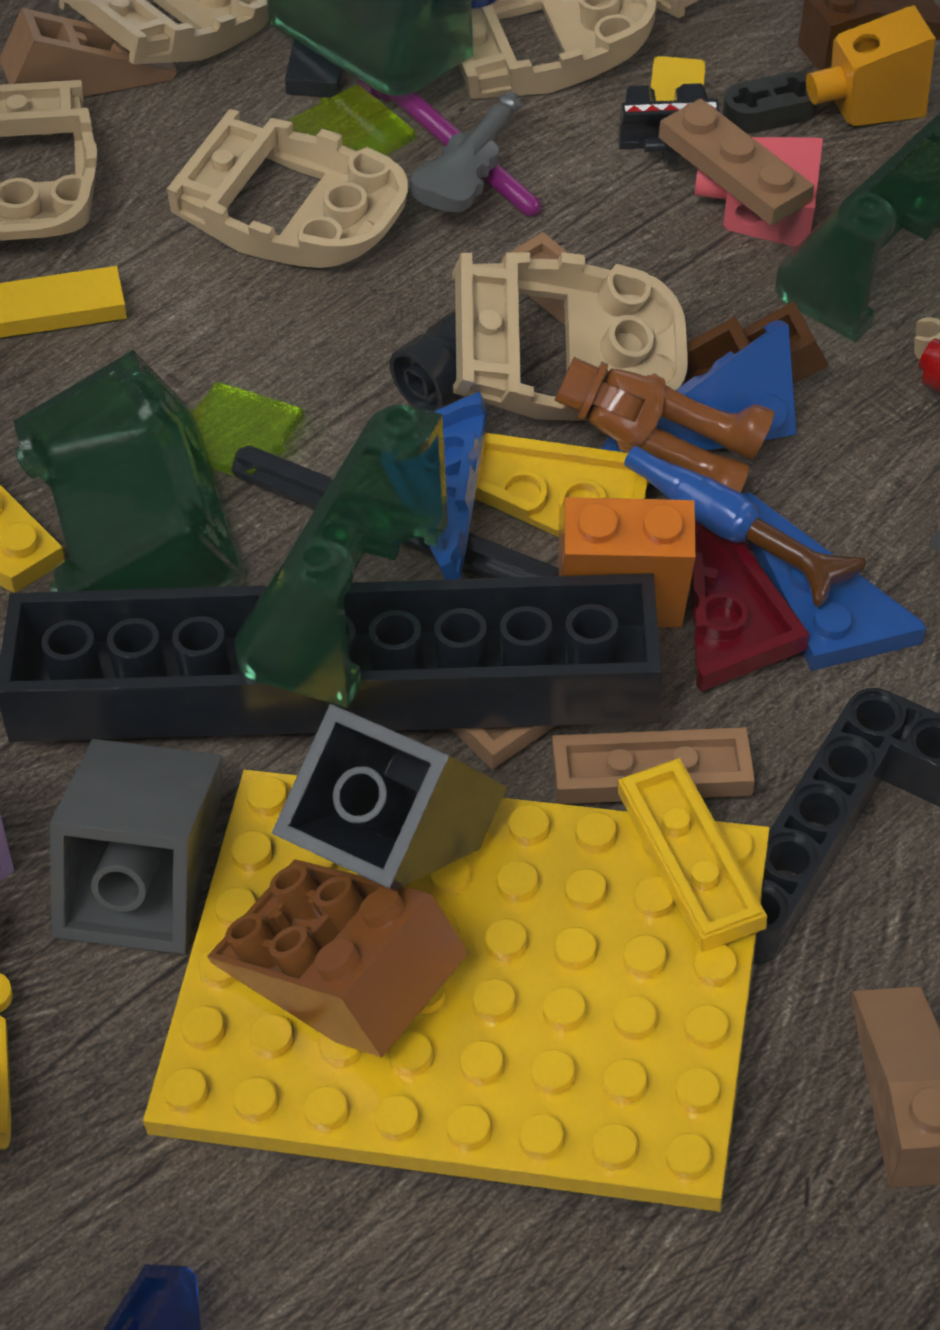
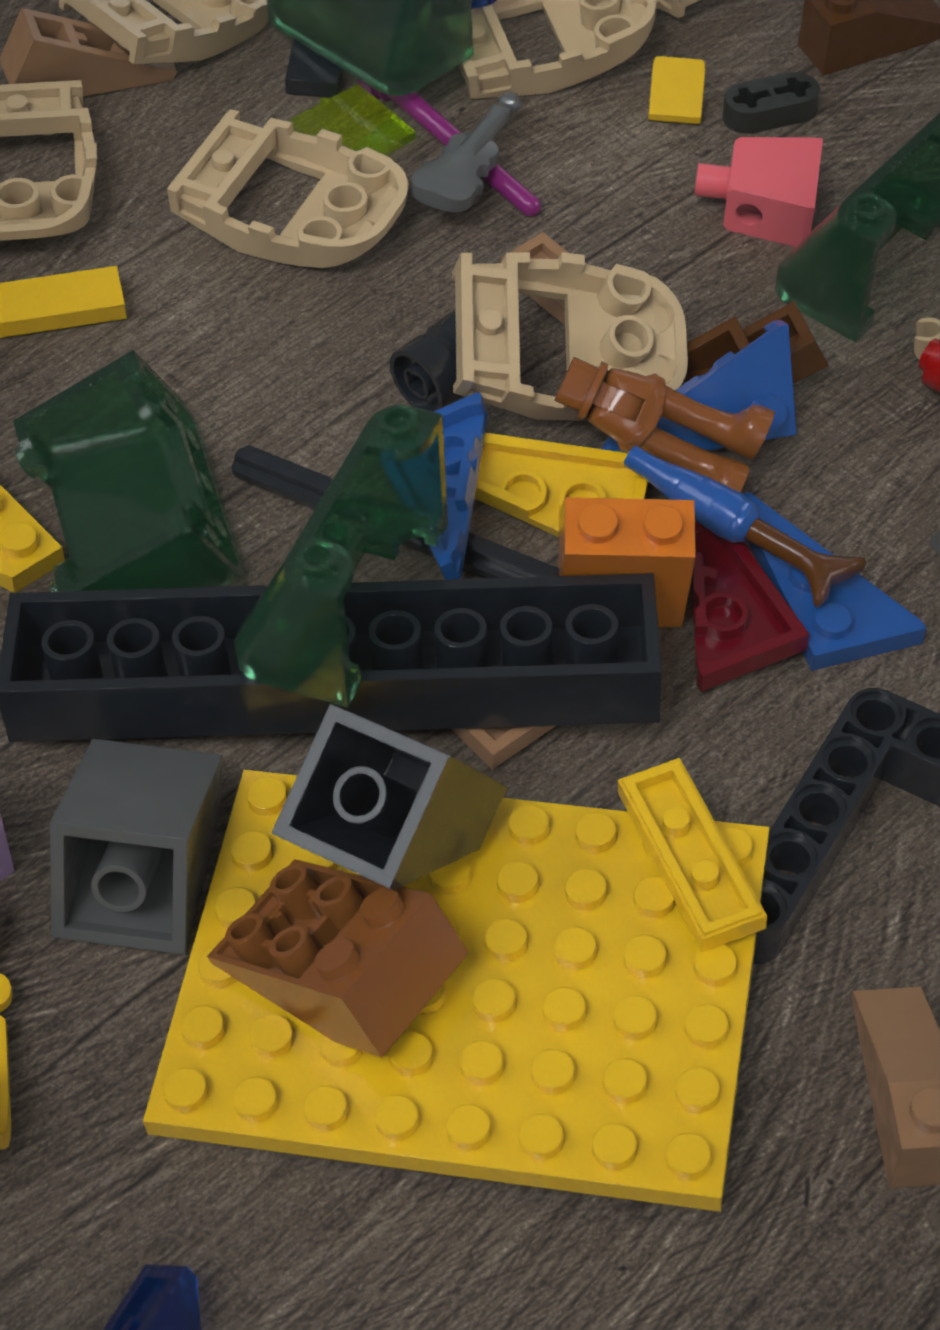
(239, 418): clear neon green piece -> none
(590, 764): medium nougat plate -> none
(642, 116): black hips -> none
(736, 161): medium nougat plate -> none
(879, 70): light orange torso -> none

